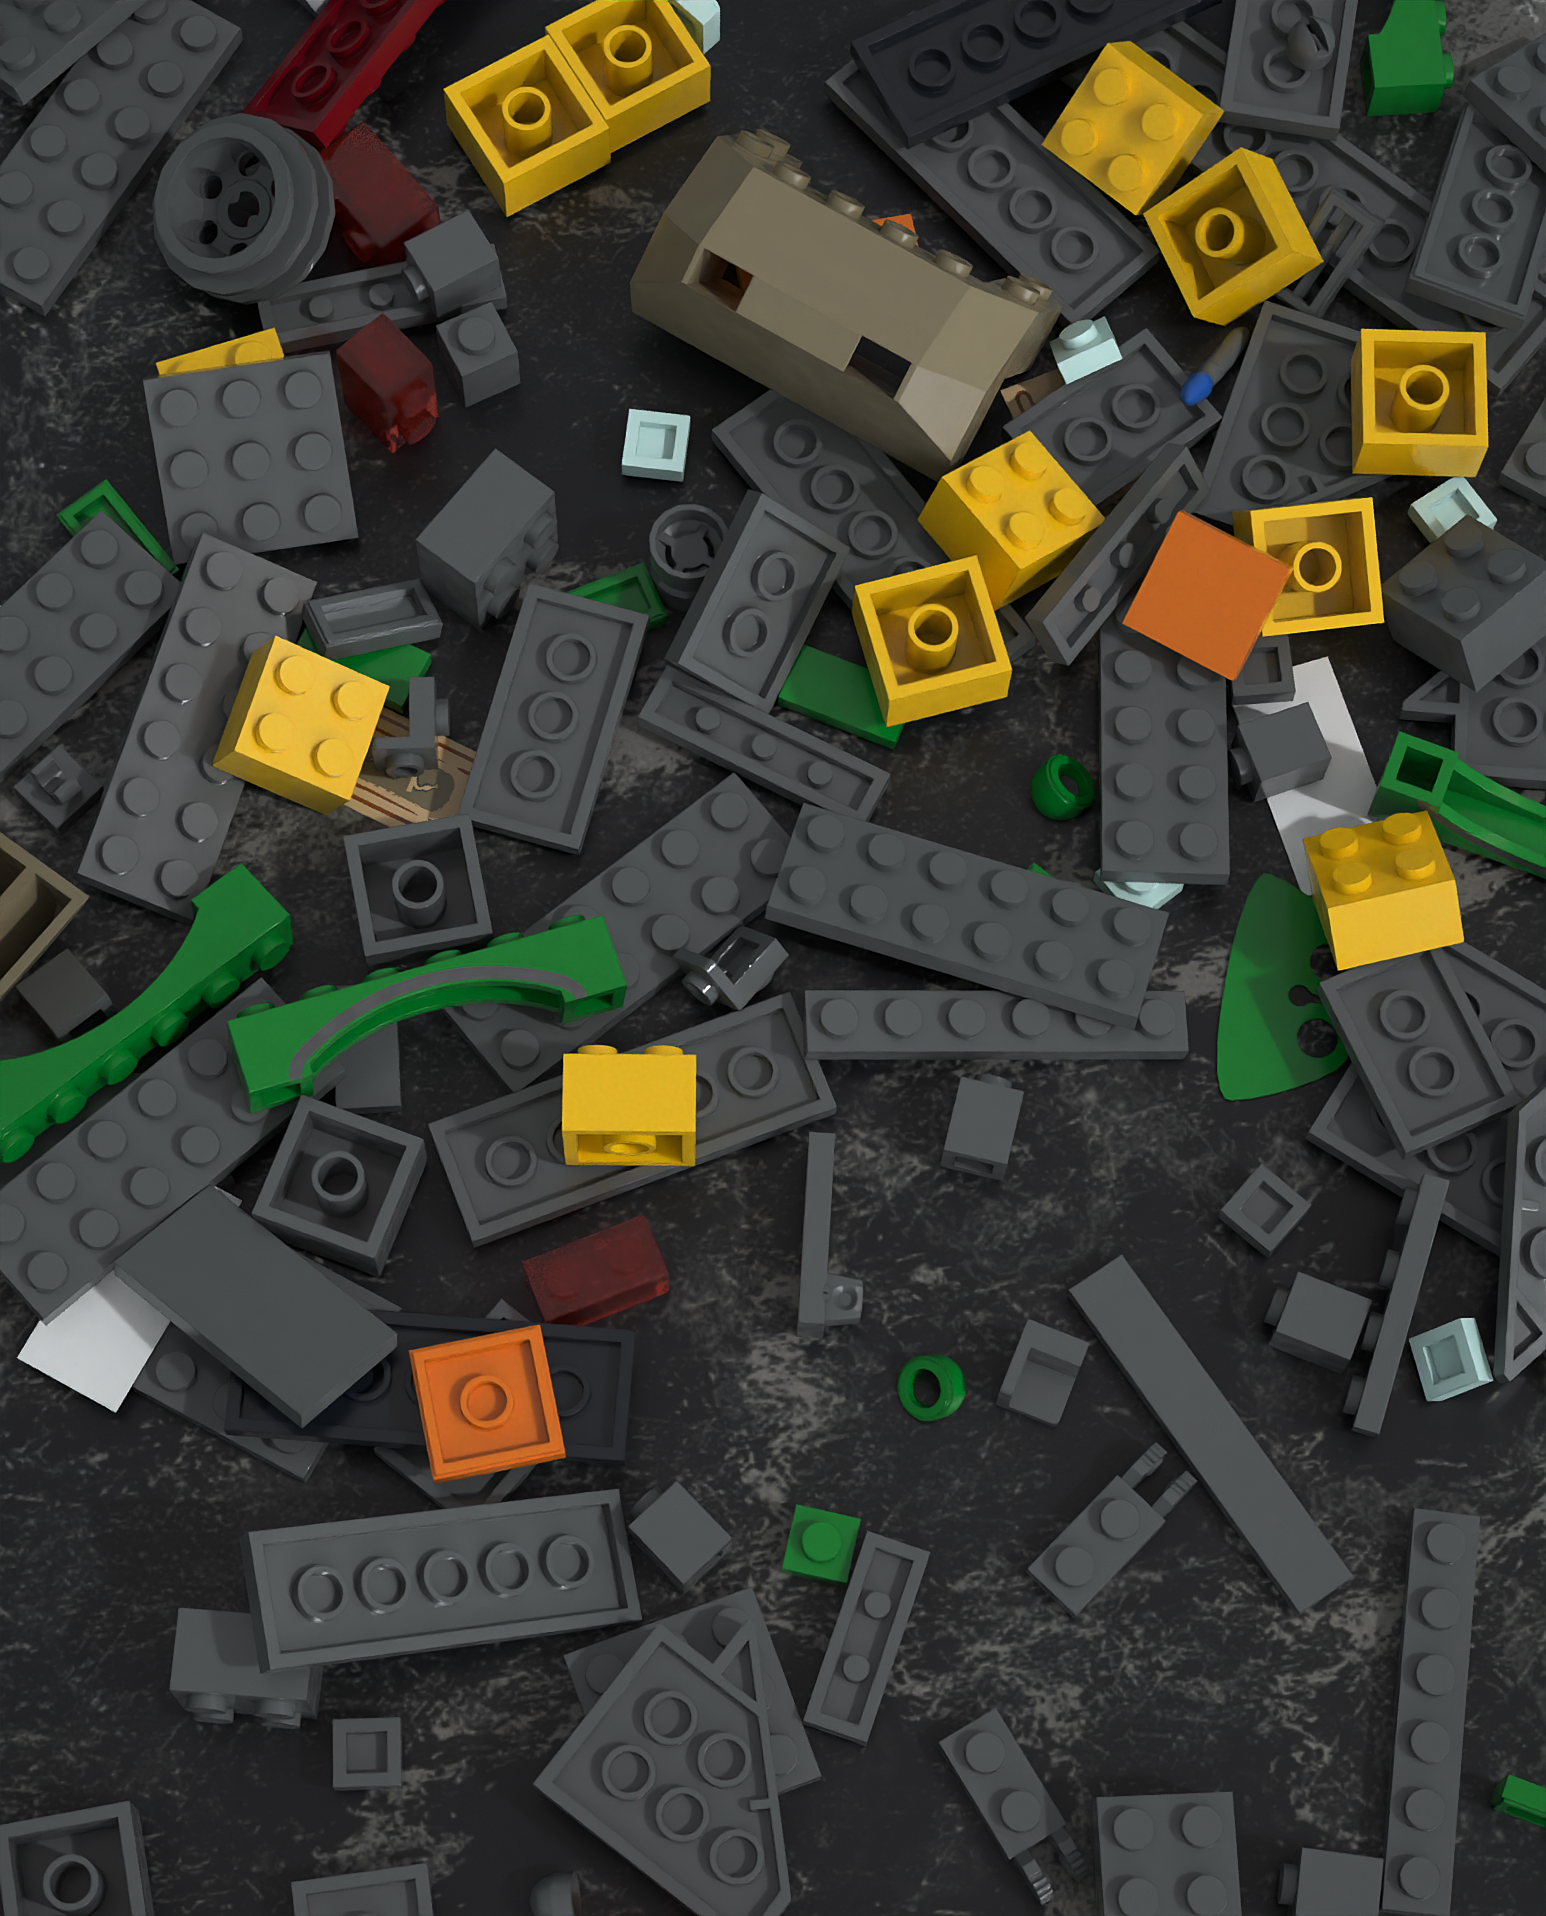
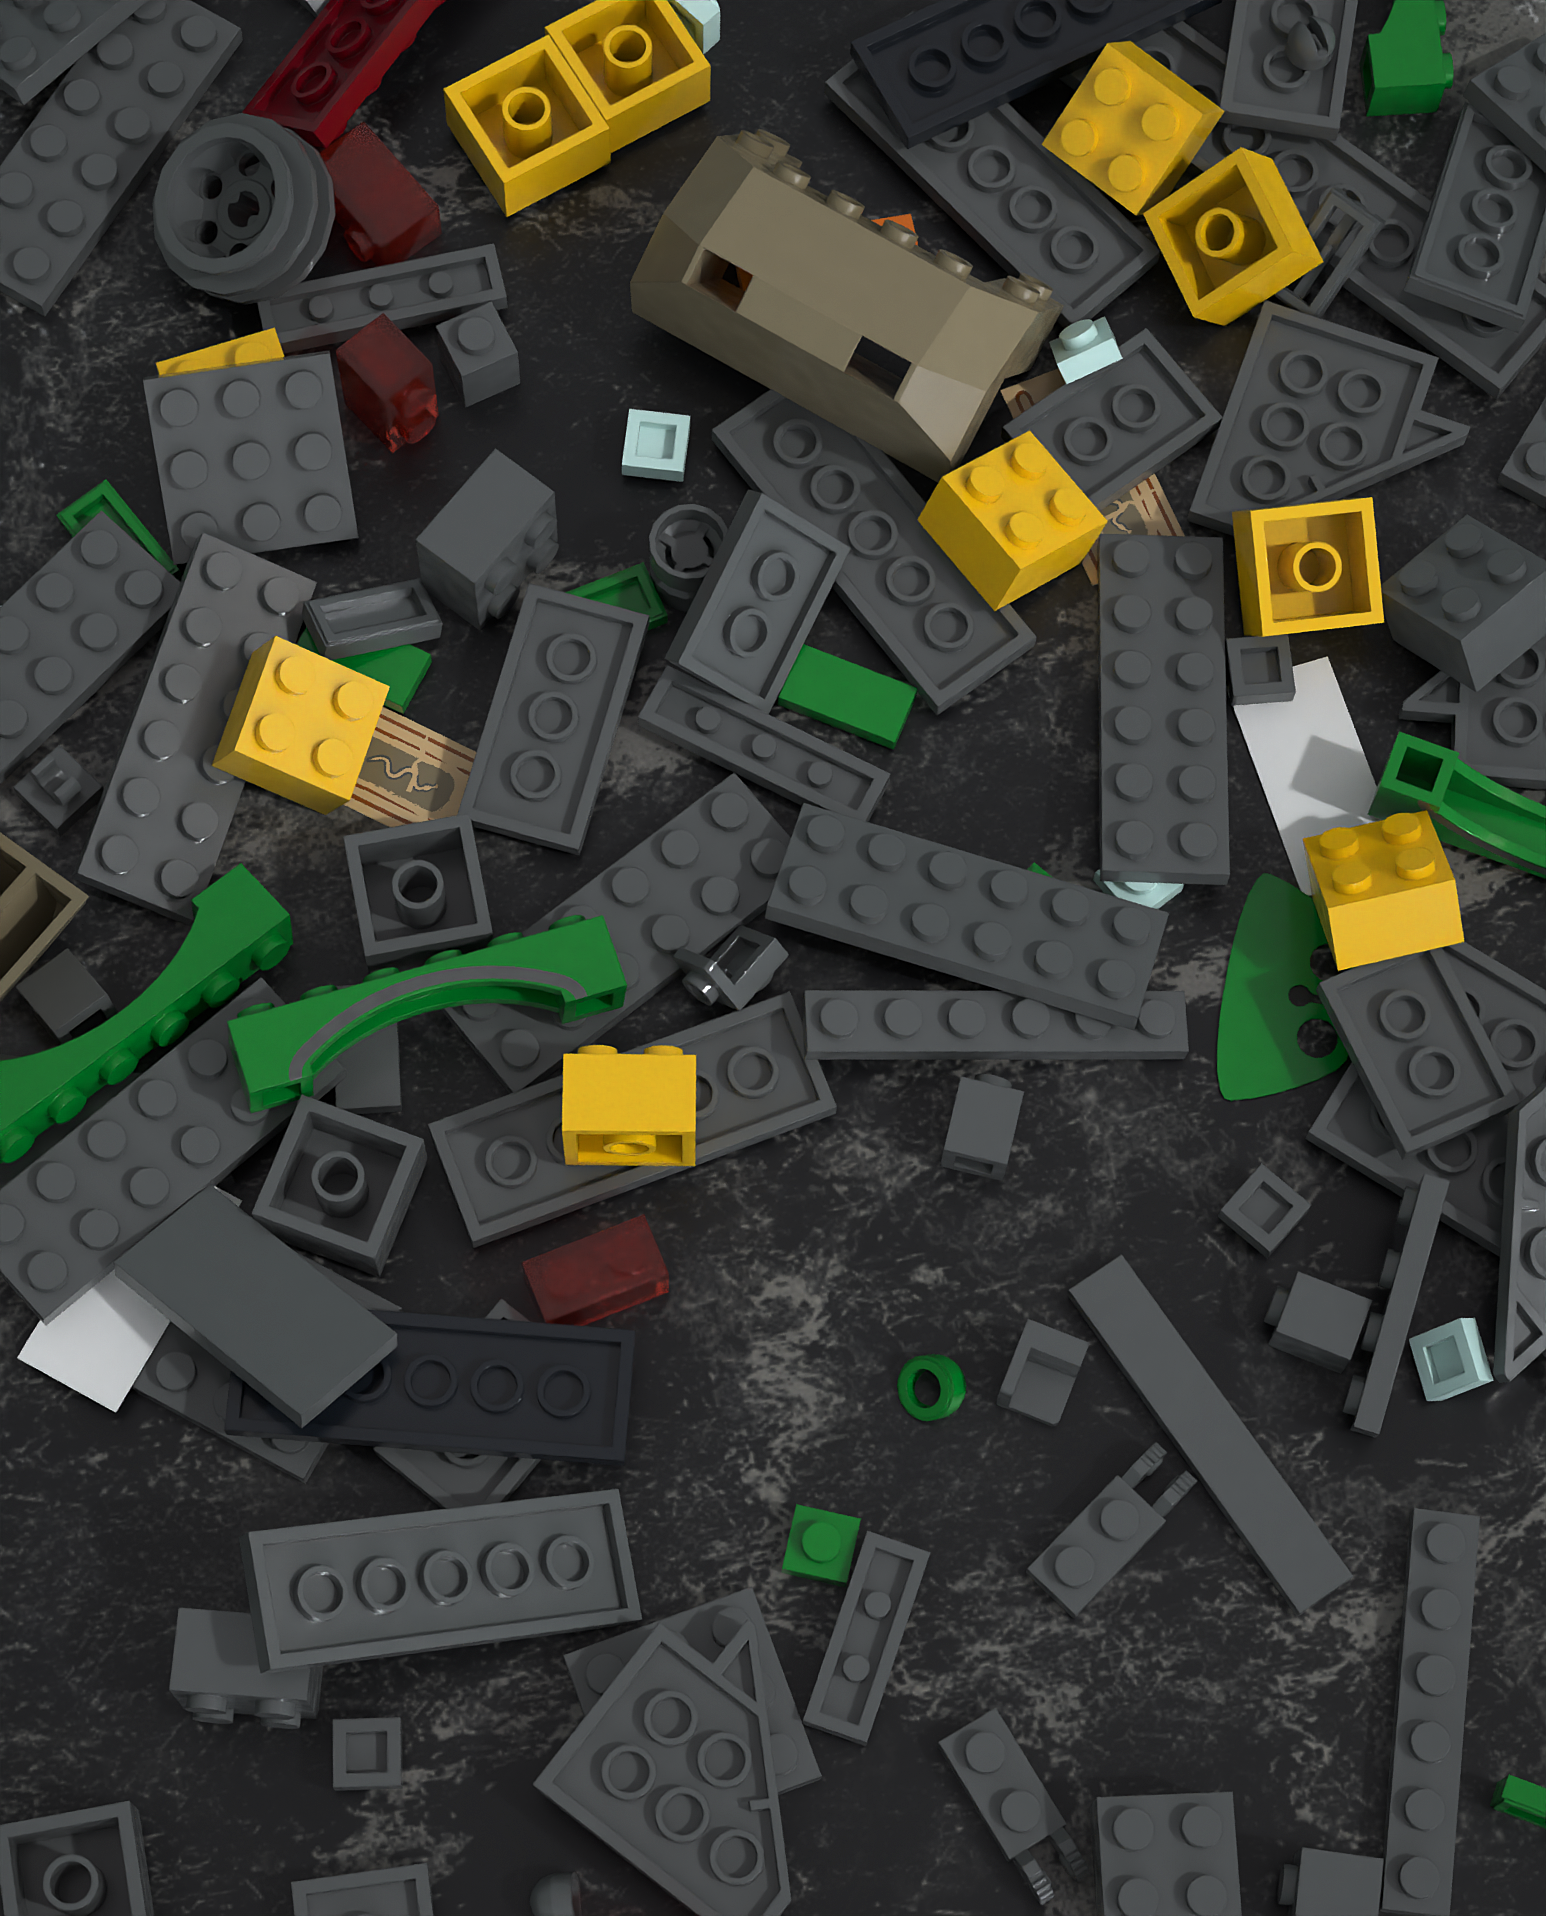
(427, 720): dark grey bracket -> none
(450, 265): dark grey brick -> none
(487, 1404): orange tile -> none
(678, 1535): dark grey brick -> none
(823, 1296): dark grey hinge -> none
(931, 641): yellow brick -> none
(1051, 796): green piece -> none
(1116, 554): dark grey plate -> none
(1207, 595): orange tile -> none
(1217, 364): dark grey piece -> none
(1278, 752): dark grey brick -> none
(1419, 403): yellow brick -> none
(1446, 506): light aqua plate -> none

